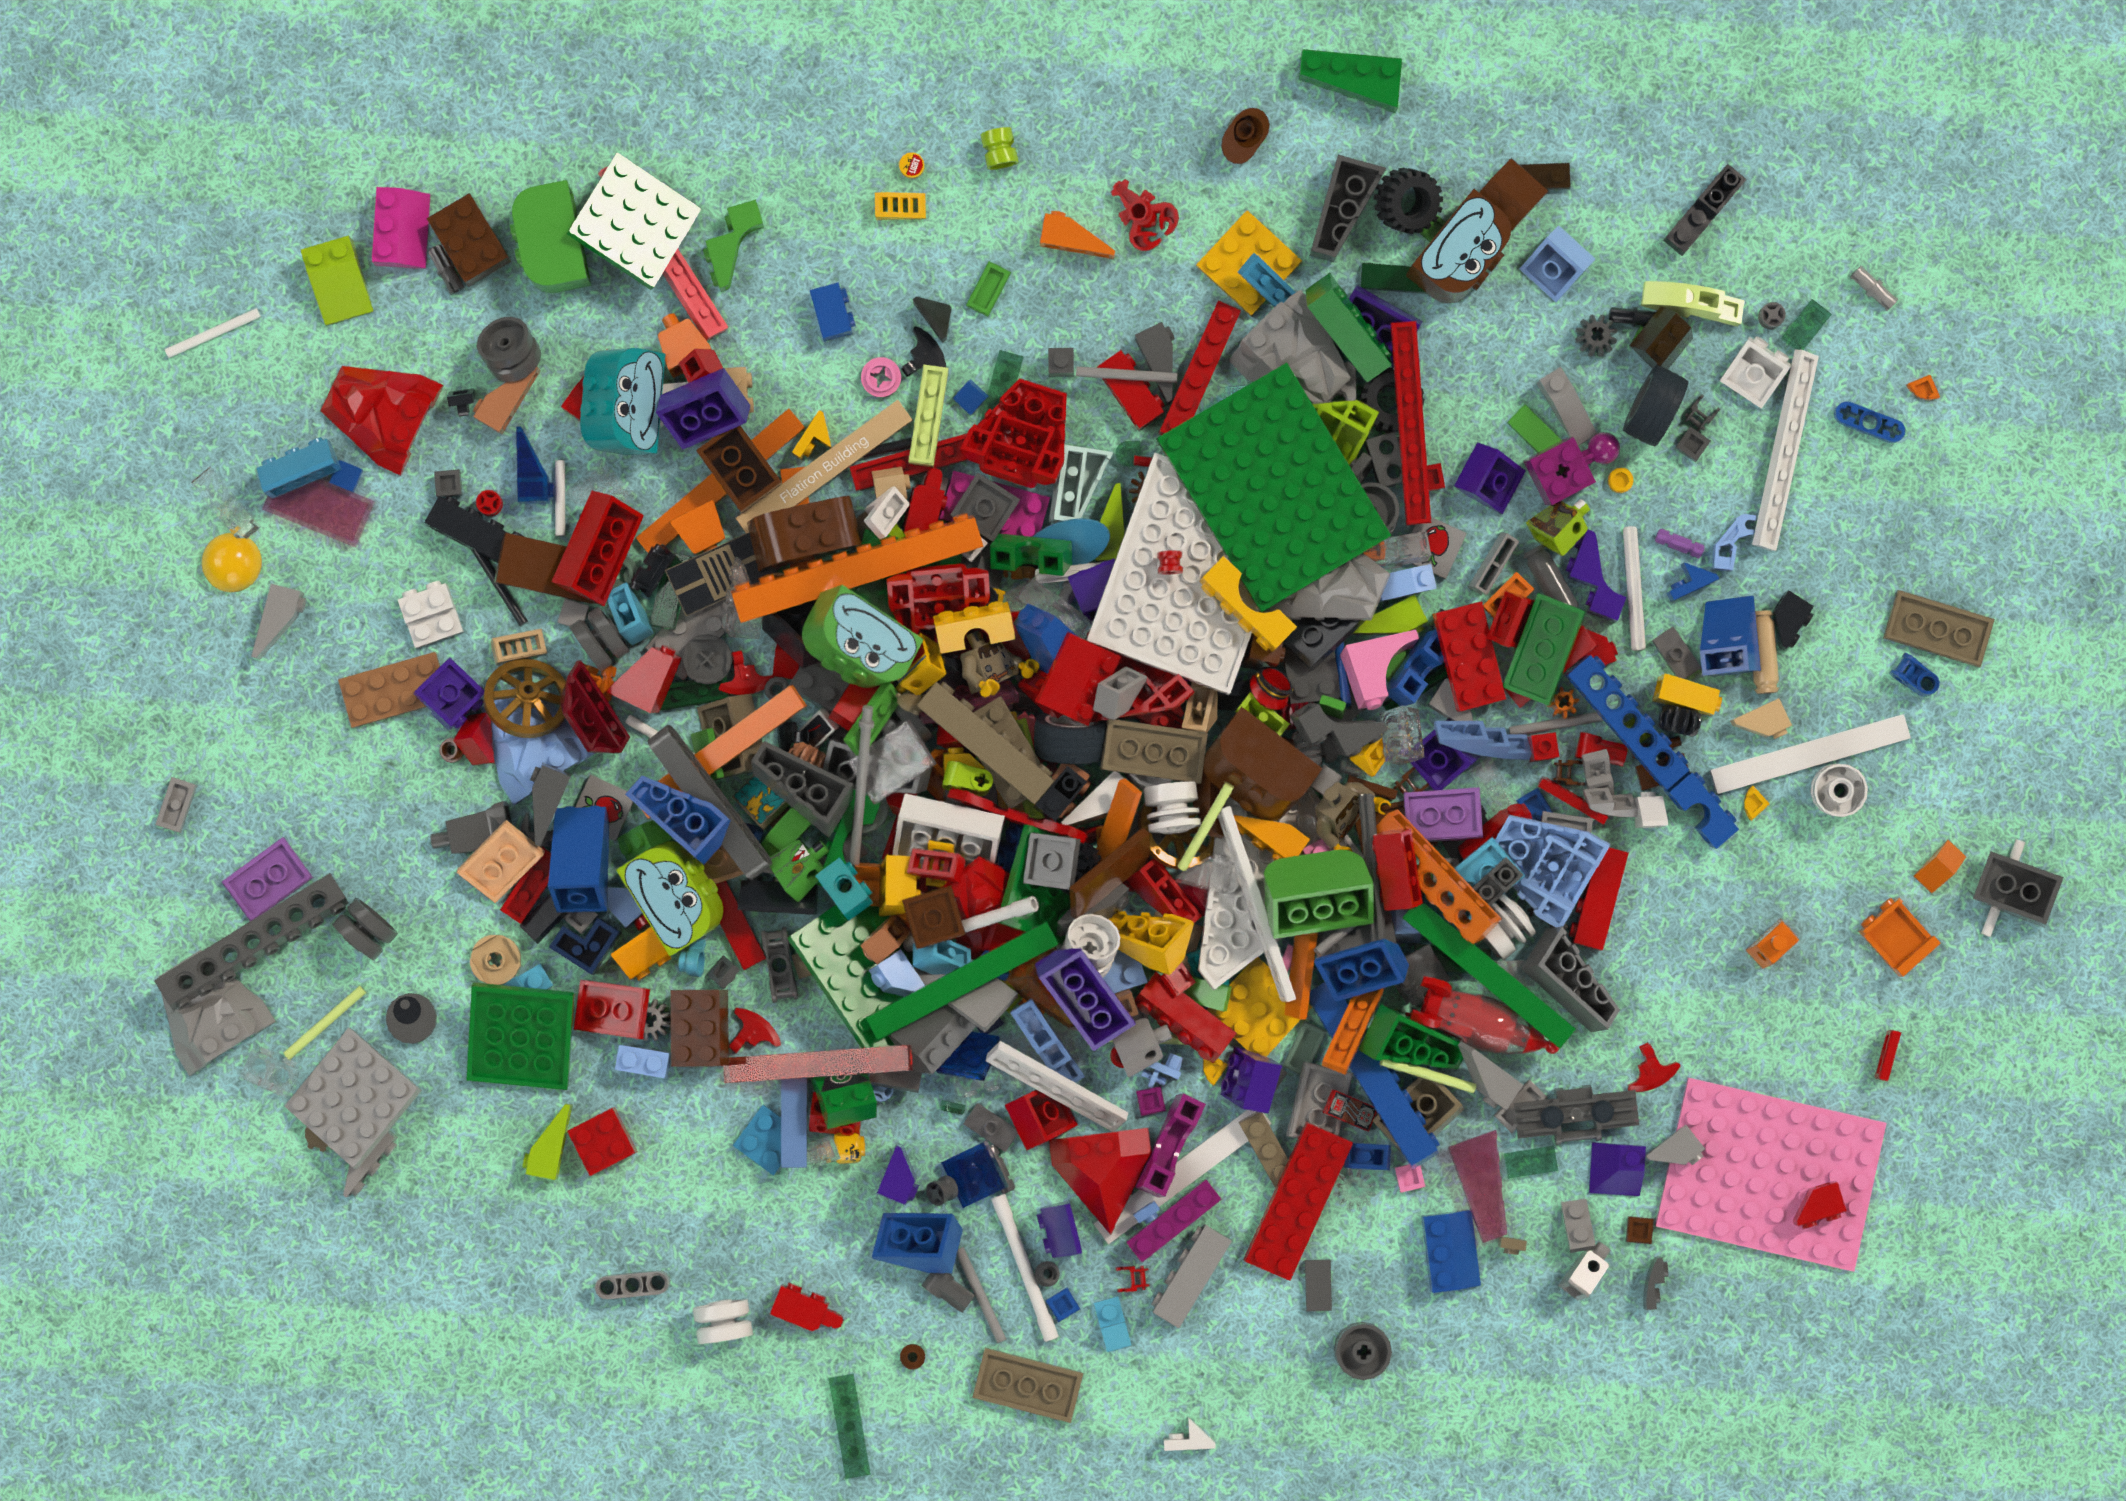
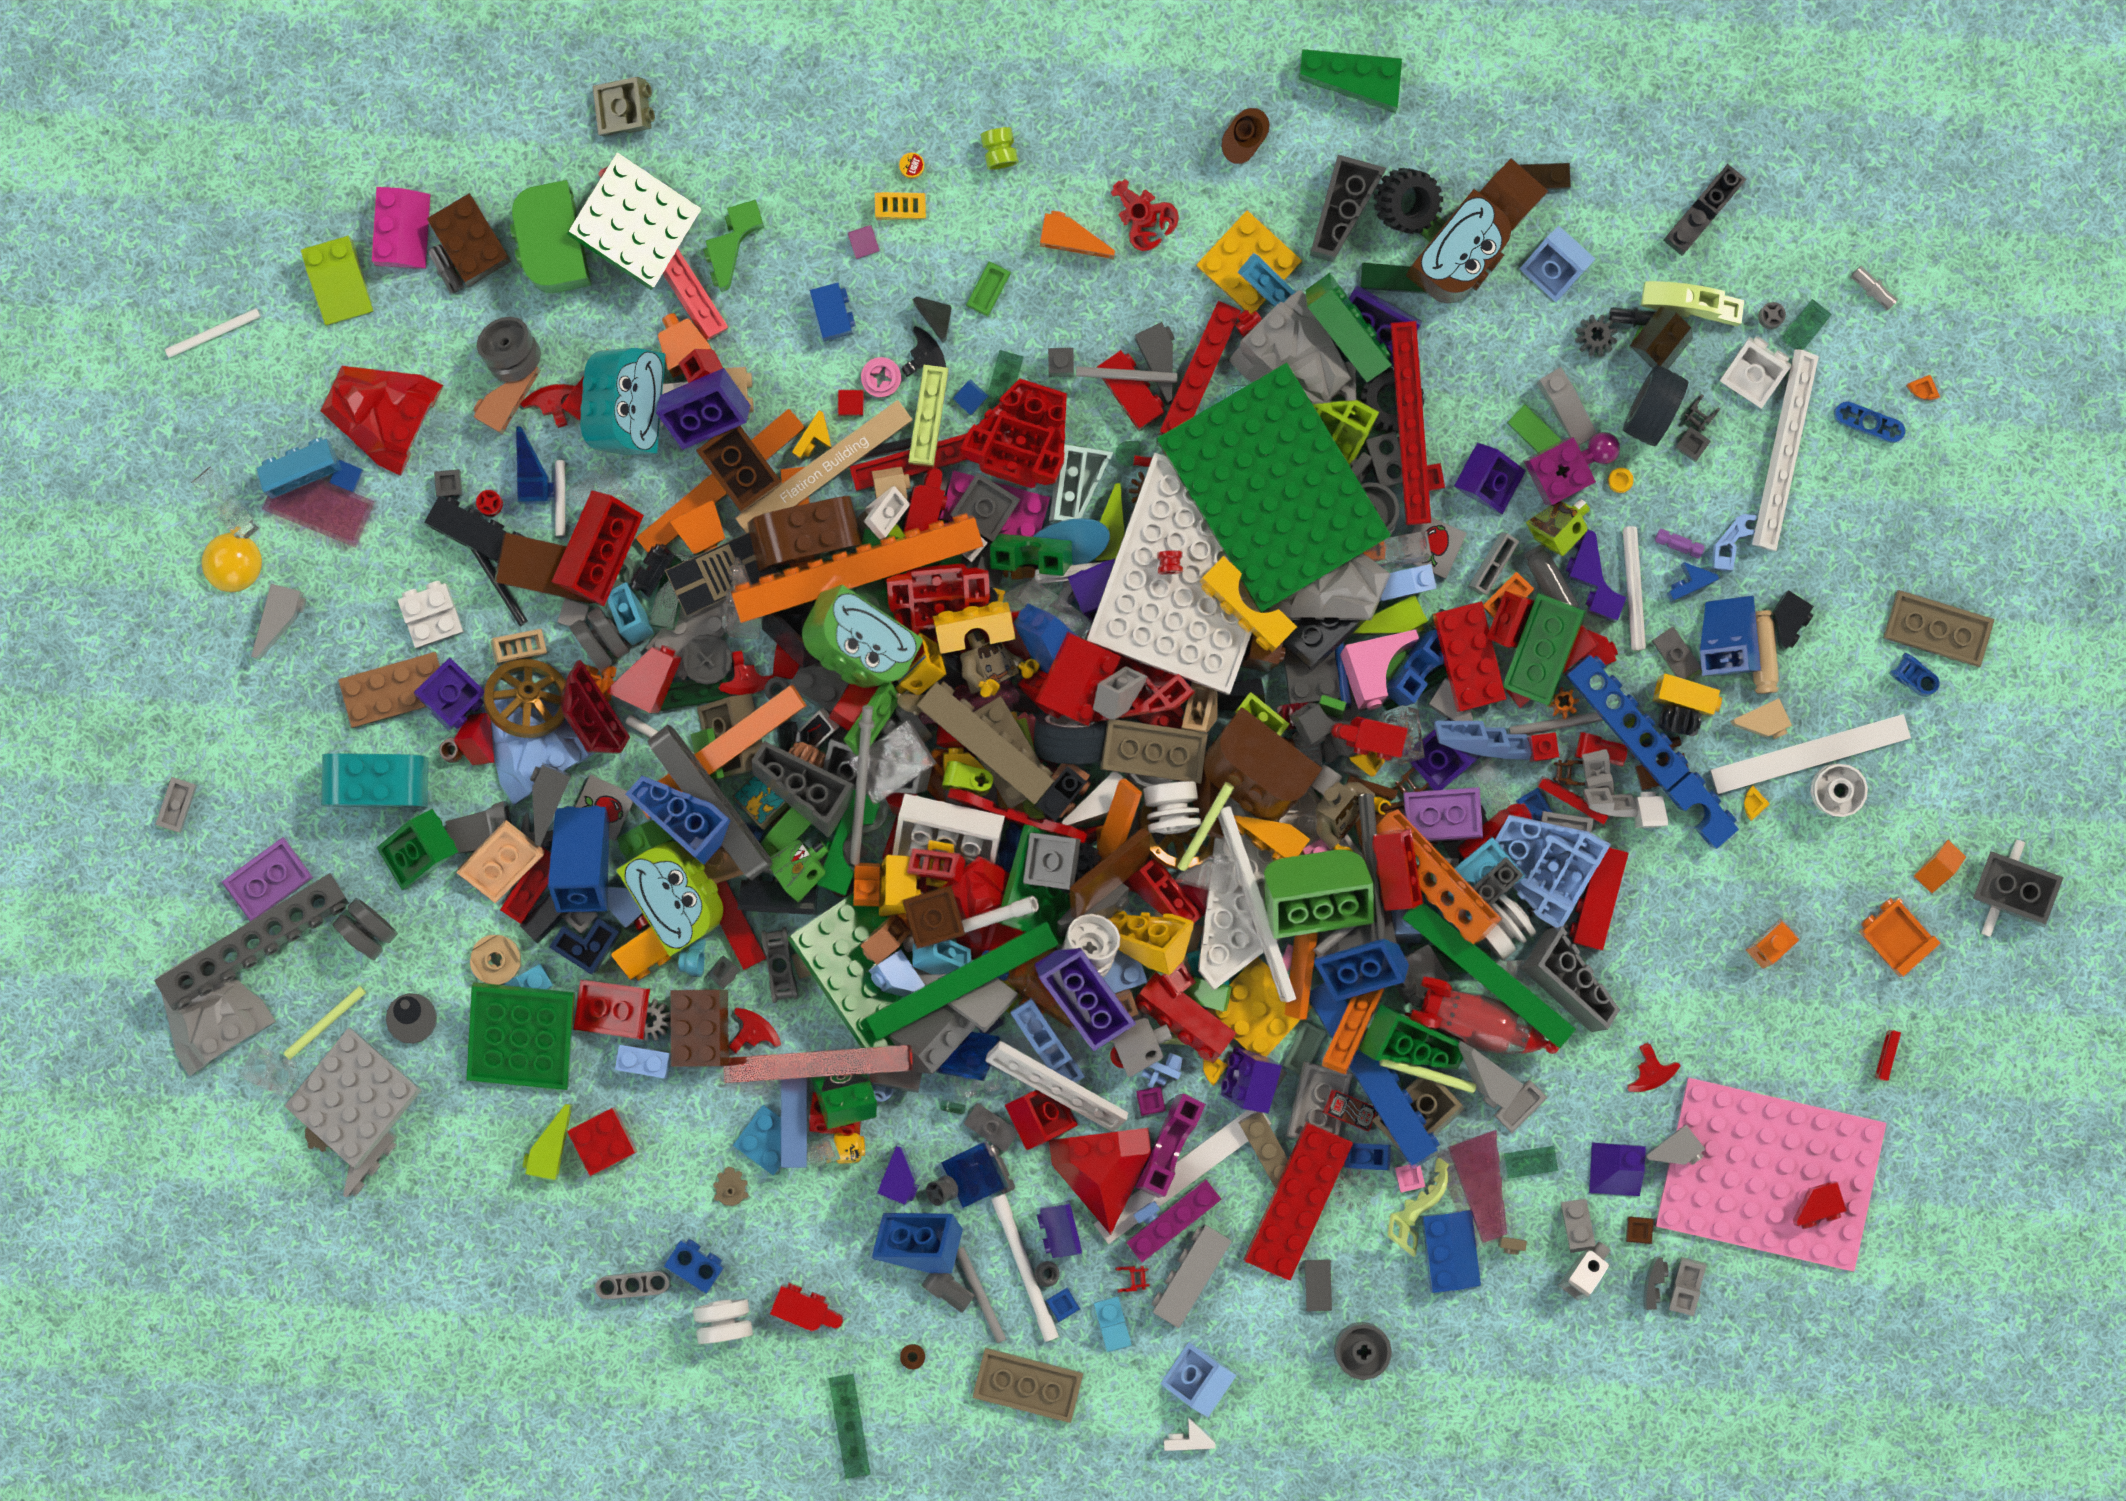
(374, 780): none -> teal brick
(417, 848): none -> green slope
(461, 399): black tile -> none
(549, 401): none -> red piece
(623, 106): none -> olive plate
(691, 1271): none -> blue brick
(730, 1187): none -> dark tan piece
(832, 880): teal brick -> none
(850, 402): none -> red tile
(863, 241): none -> magenta slope
(1198, 1379): none -> light blue slope
(1247, 322): none -> red gear
(1271, 688): red piece -> none
(1373, 736): none -> red hinge
(1413, 1209): none -> yellowish green piece
(1576, 1105): dark grey piece -> none
(1687, 1286): none -> light grey slope

